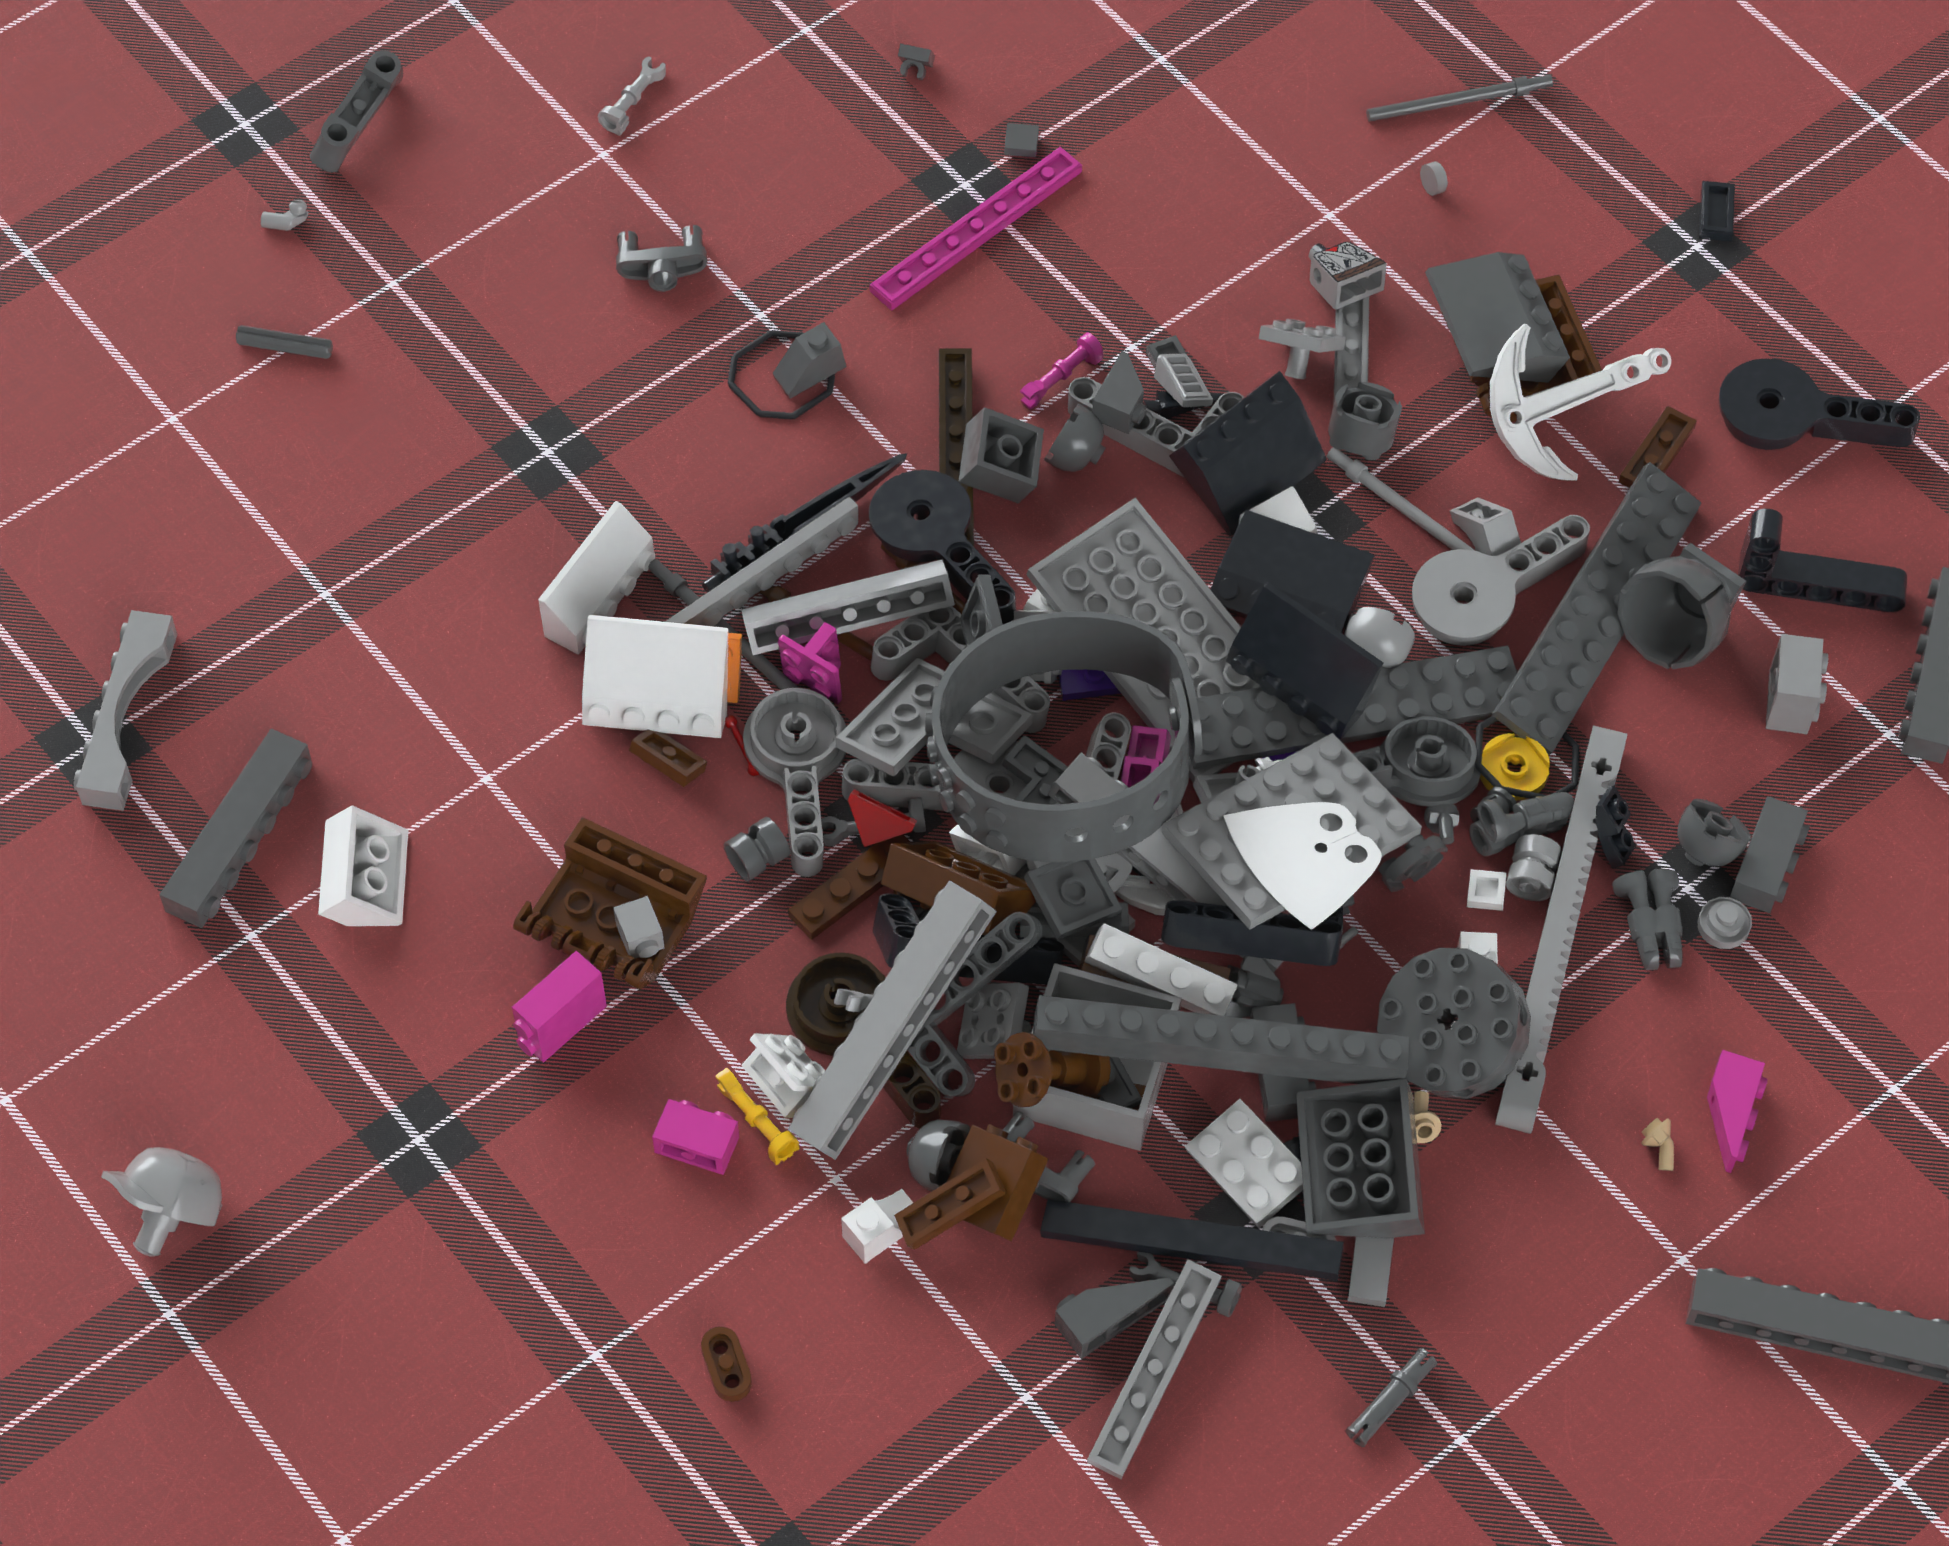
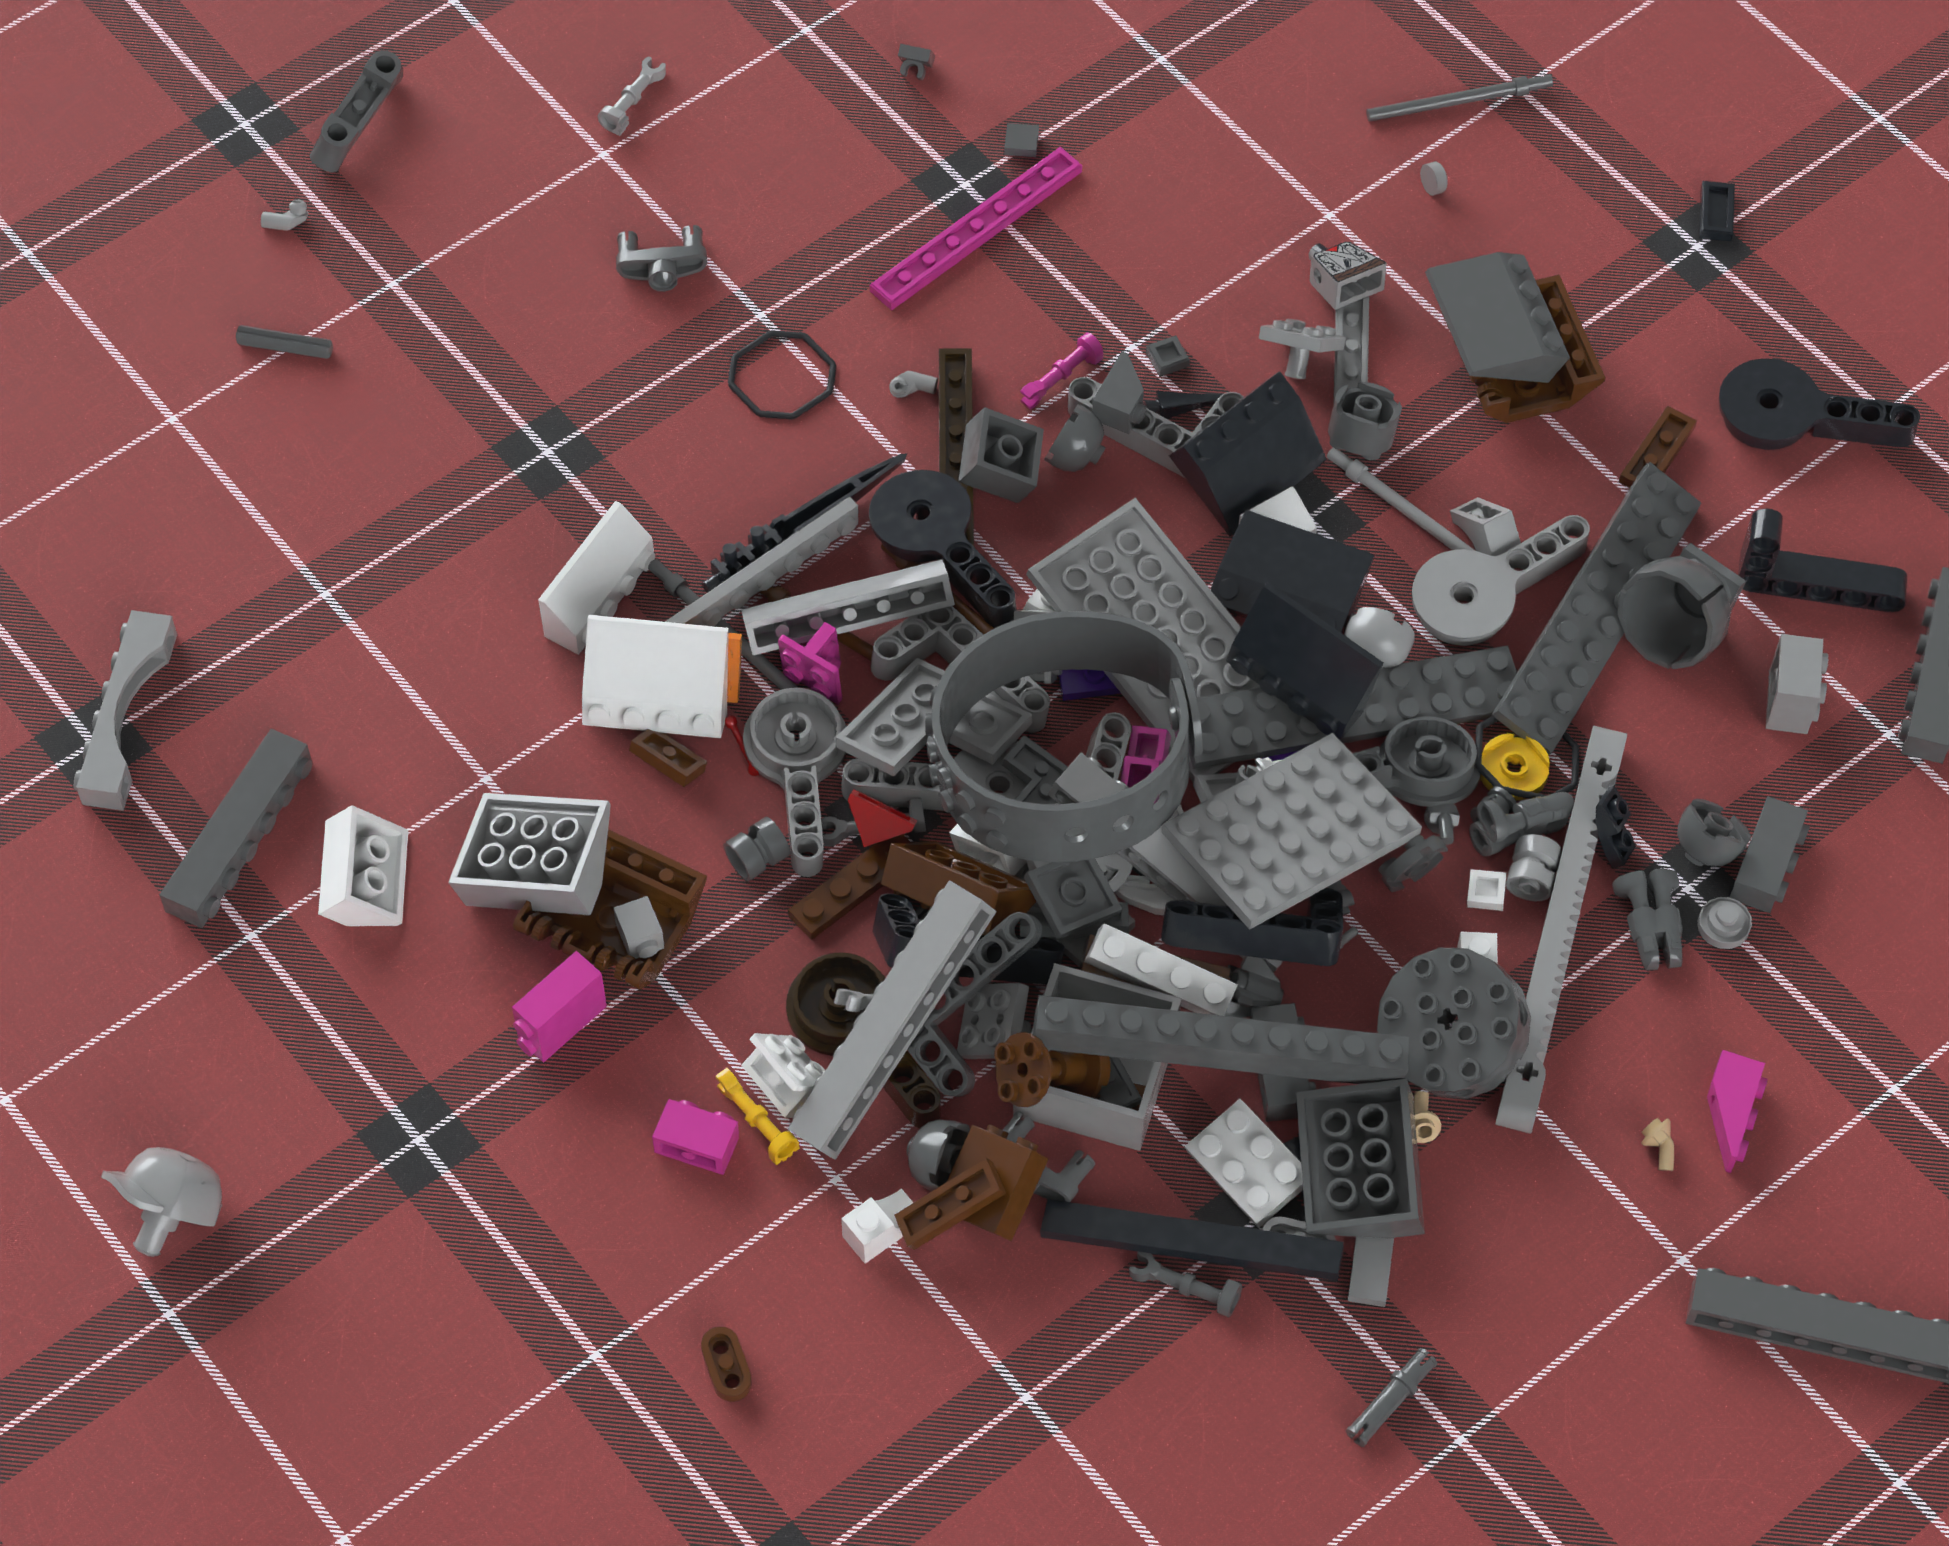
(533, 853): none -> light grey slope
(809, 360): dark grey slope -> none
(911, 382): none -> light grey arm
(981, 610): dark grey tile -> none
(1107, 1311): dark grey slope -> none
(1154, 1369): light grey plate -> none
(1182, 380): light grey slope -> none
(1282, 855): white piece -> none
(1508, 398): white piece -> none

